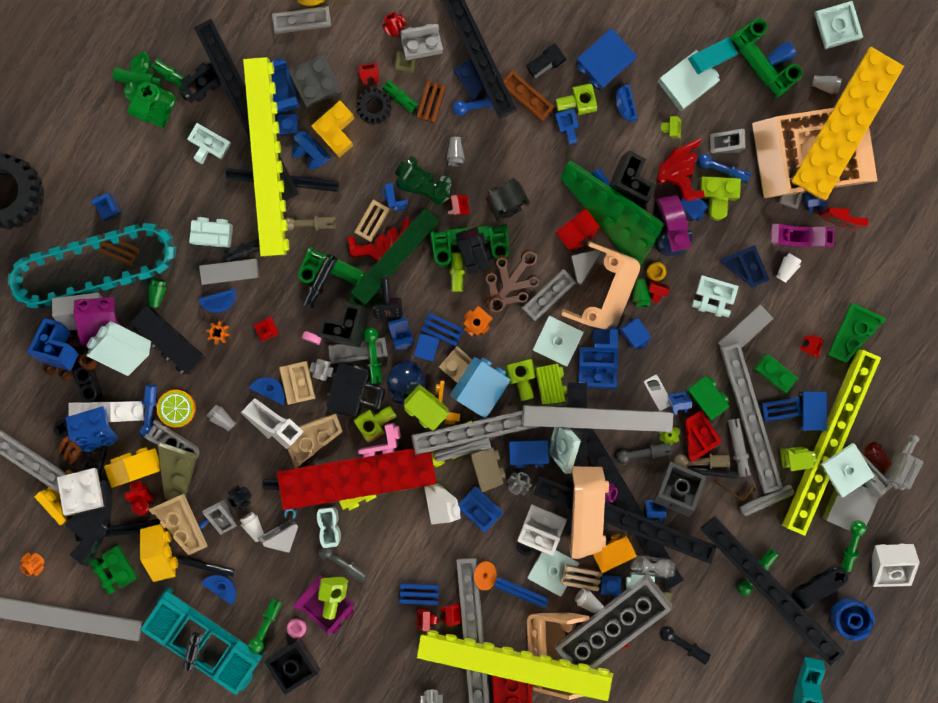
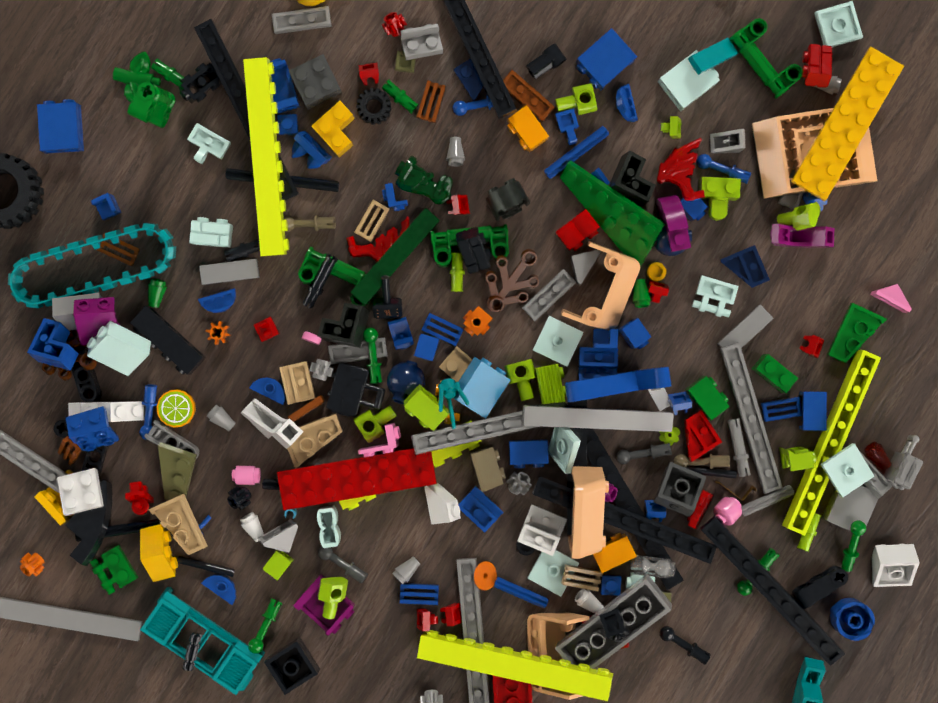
(60, 127): none -> blue brick
(129, 467): yellow brick -> none
(220, 517): light grey slope -> none
(246, 475): none -> bright pink brick
(278, 564): none -> lime panel
(296, 628): bright pink tile -> none
(307, 408): none -> dark orange tile
(406, 570): none -> light grey cone
(449, 388): none -> teal plant
(462, 449): light grey axle -> none
(527, 129): none -> light orange brick
(576, 152): none -> blue axle
(614, 625): none -> black bracket
(617, 384): none -> blue beam
(701, 507): none -> red wing
(728, 510): none -> bright pink head
(782, 54): blue cone -> none
(788, 267): white cone -> none
(801, 217): none -> lime piece
(806, 540): none -> lime pin
(817, 65): none -> red brick
(841, 218): red slope -> none
(894, 297): none -> bright pink slope

